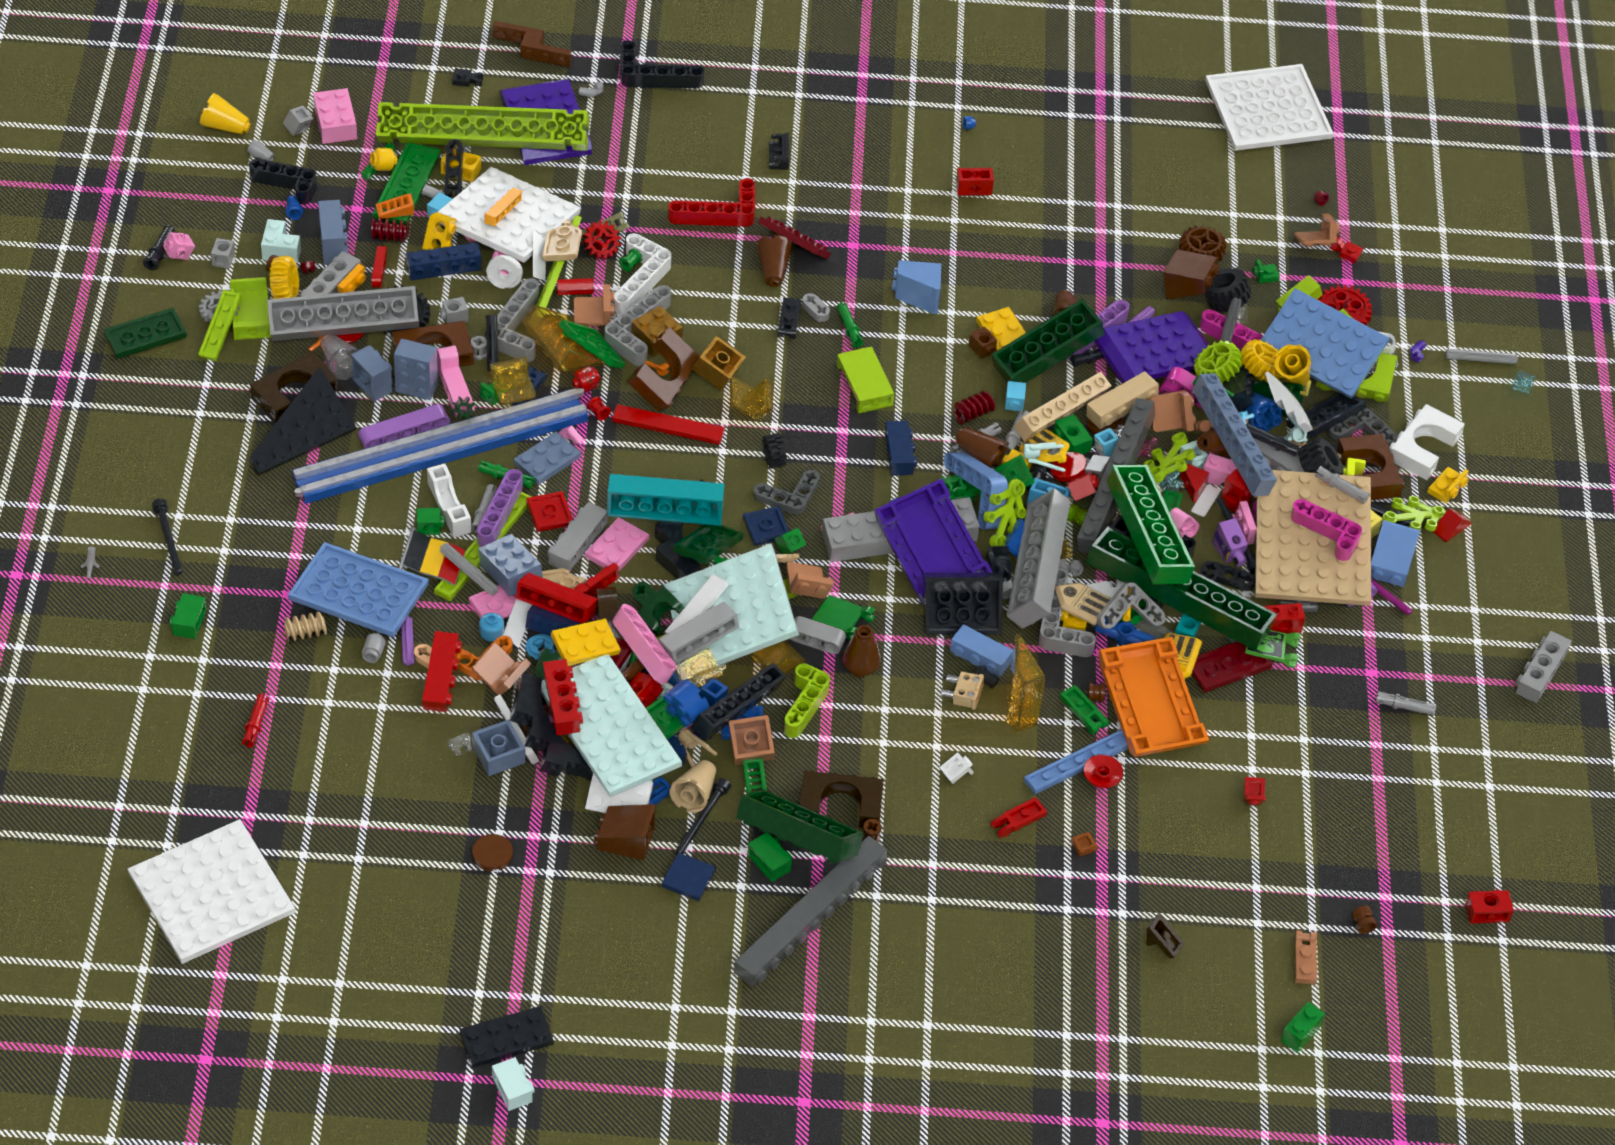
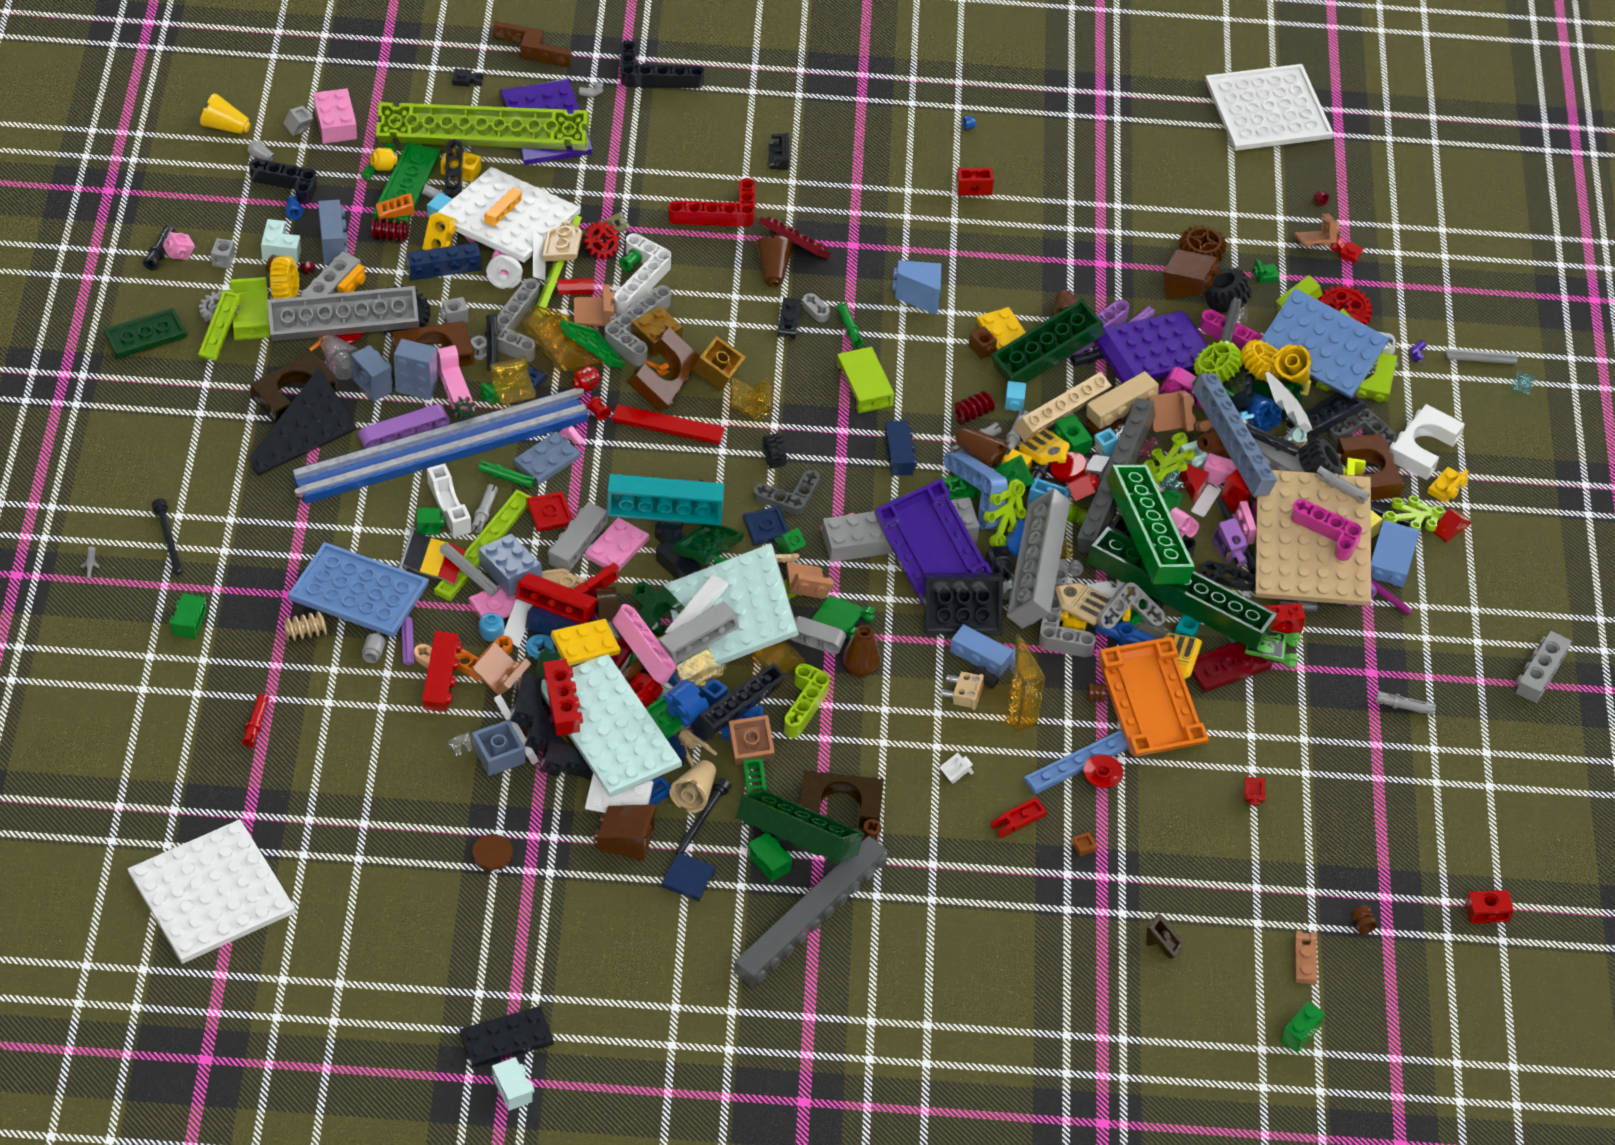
(379, 267): red beam -> none
(500, 507): medium lavender beam -> none
(1032, 451): light aqua plant -> none
(1084, 709): green plate -> none

